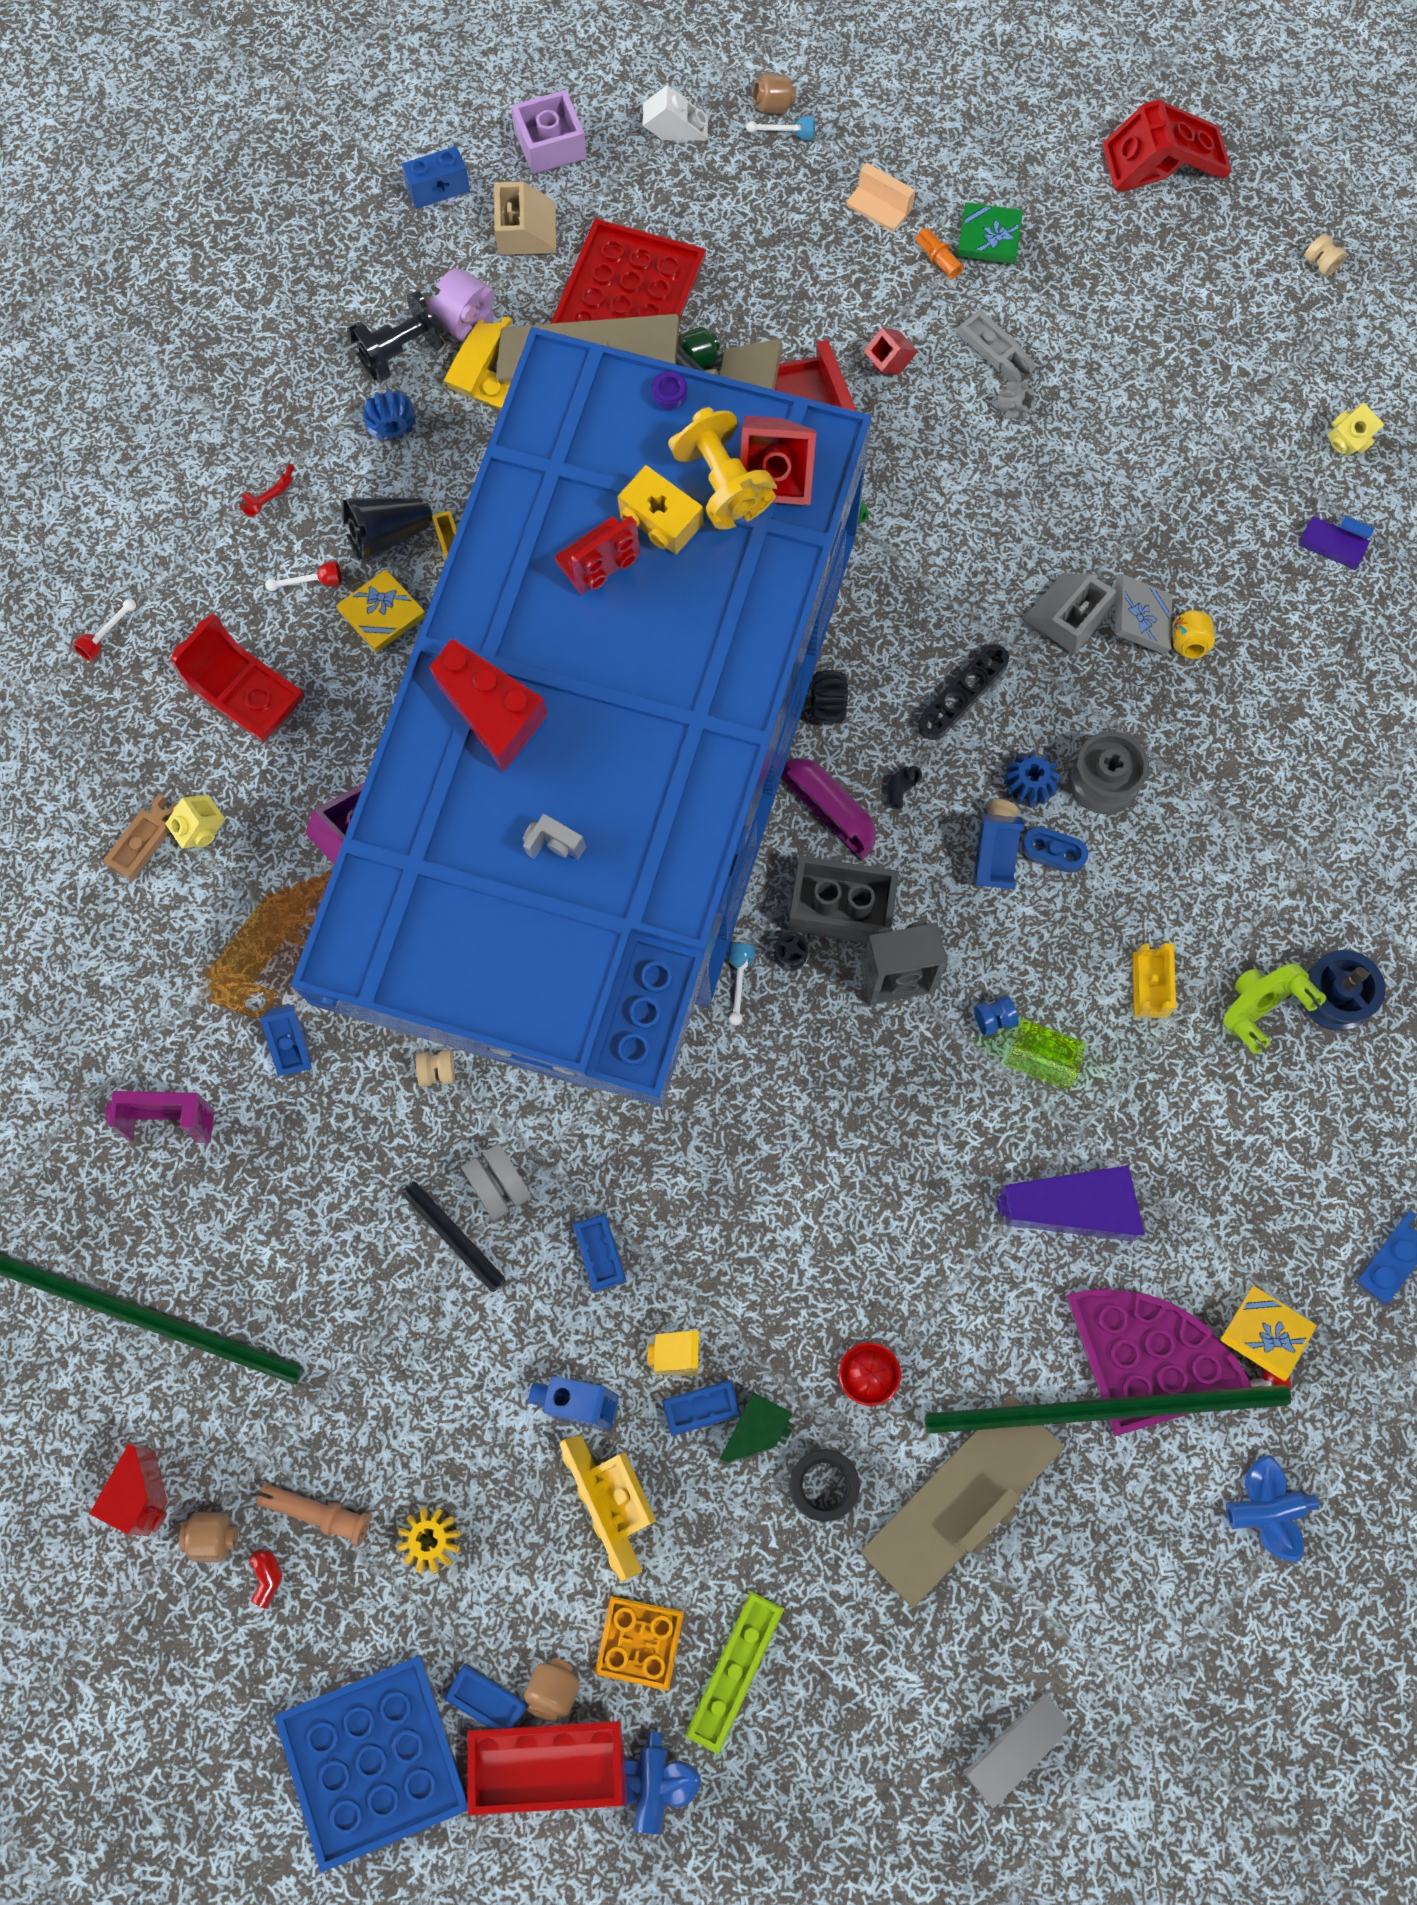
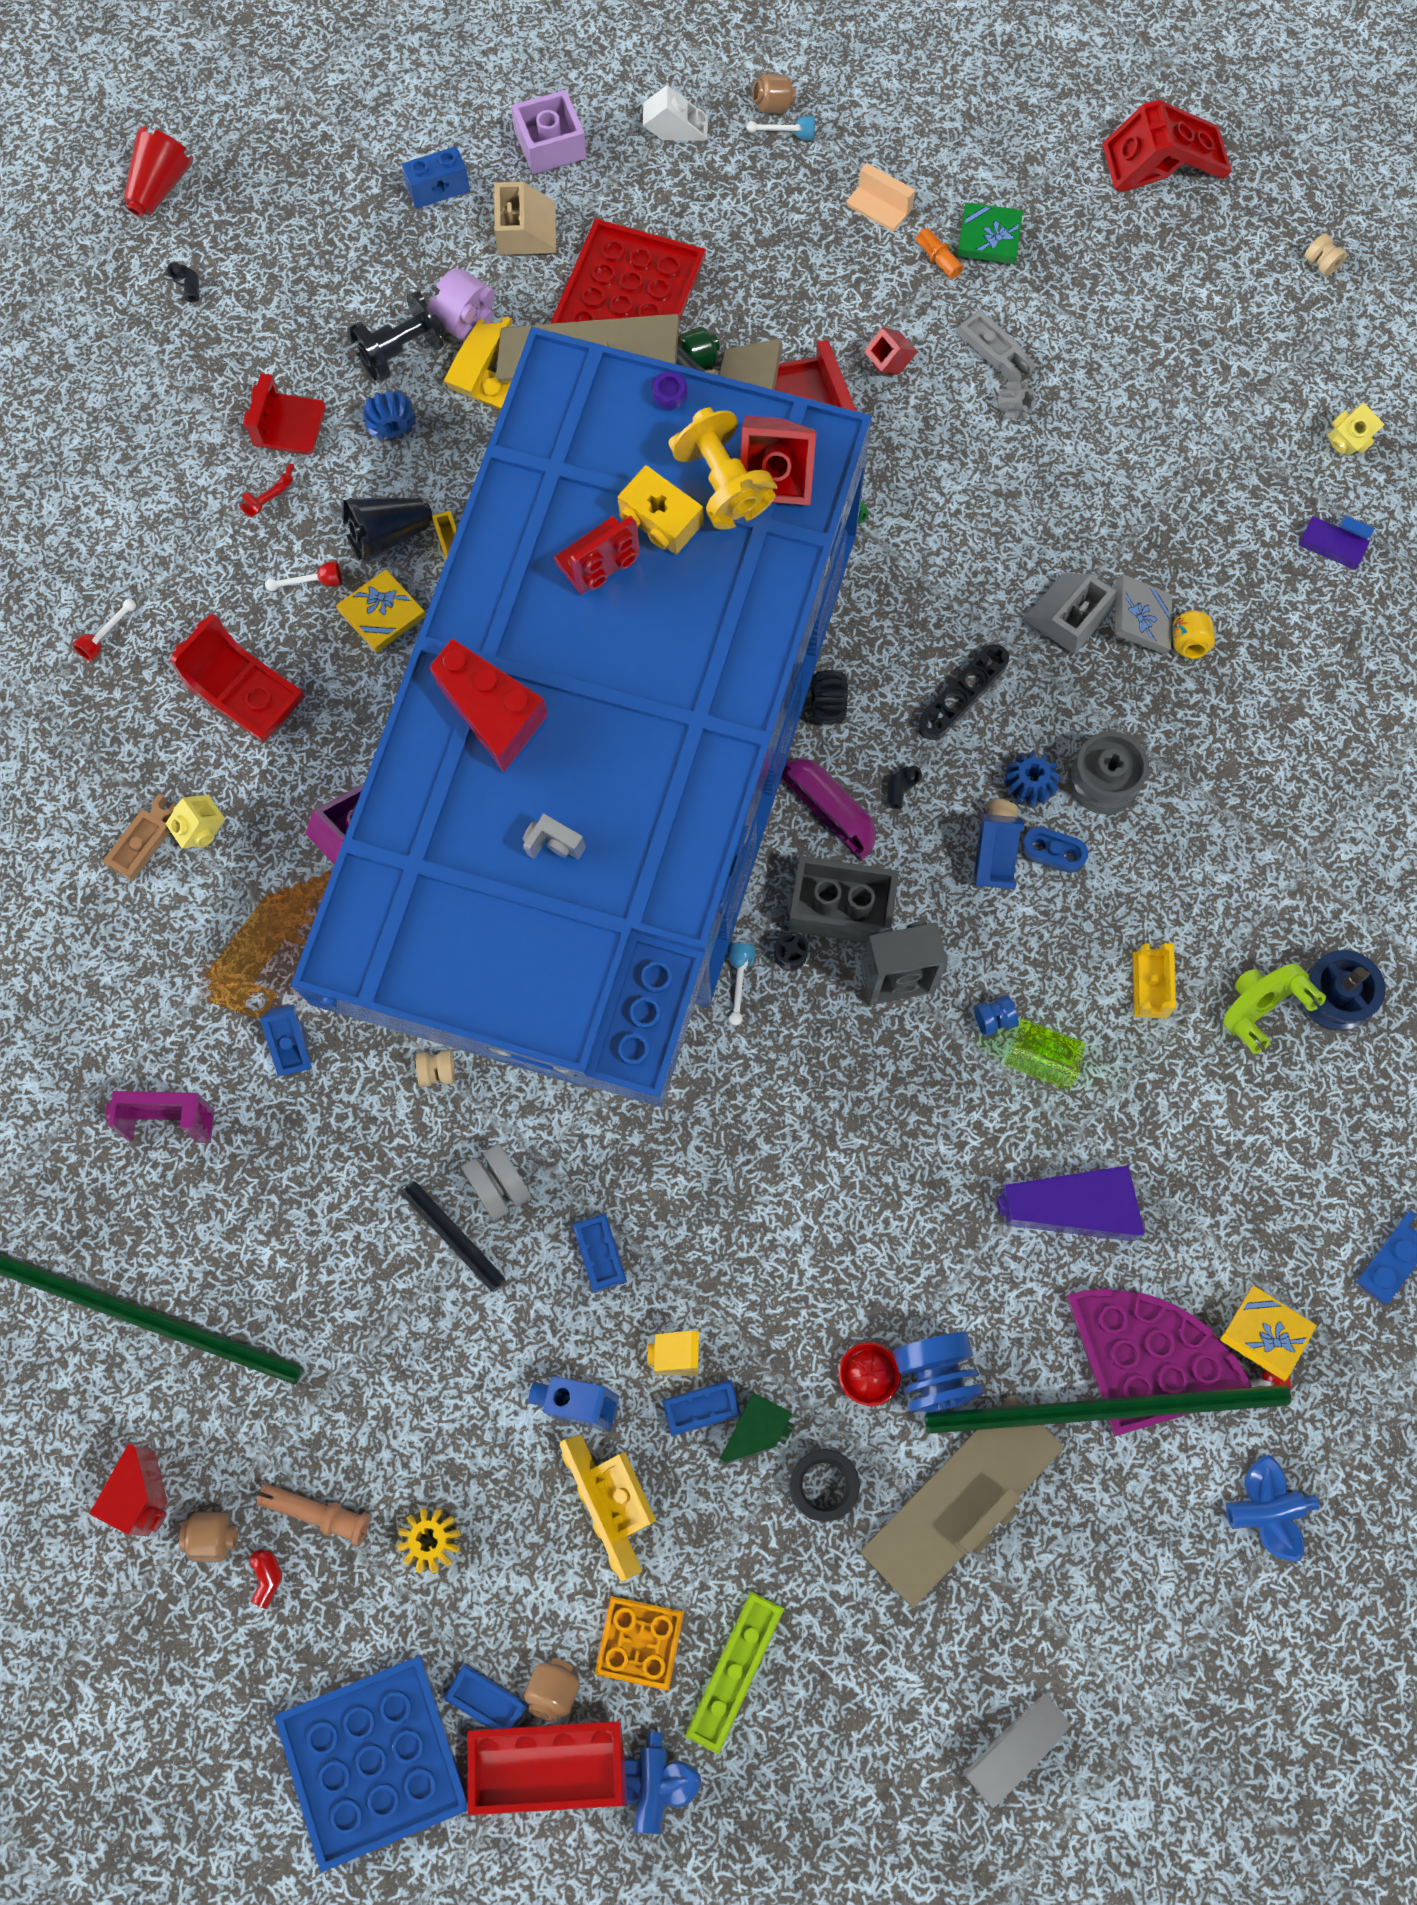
(154, 170): none -> red cone
(187, 279): none -> black arm
(282, 419): none -> red bracket
(938, 1372): none -> blue wheel

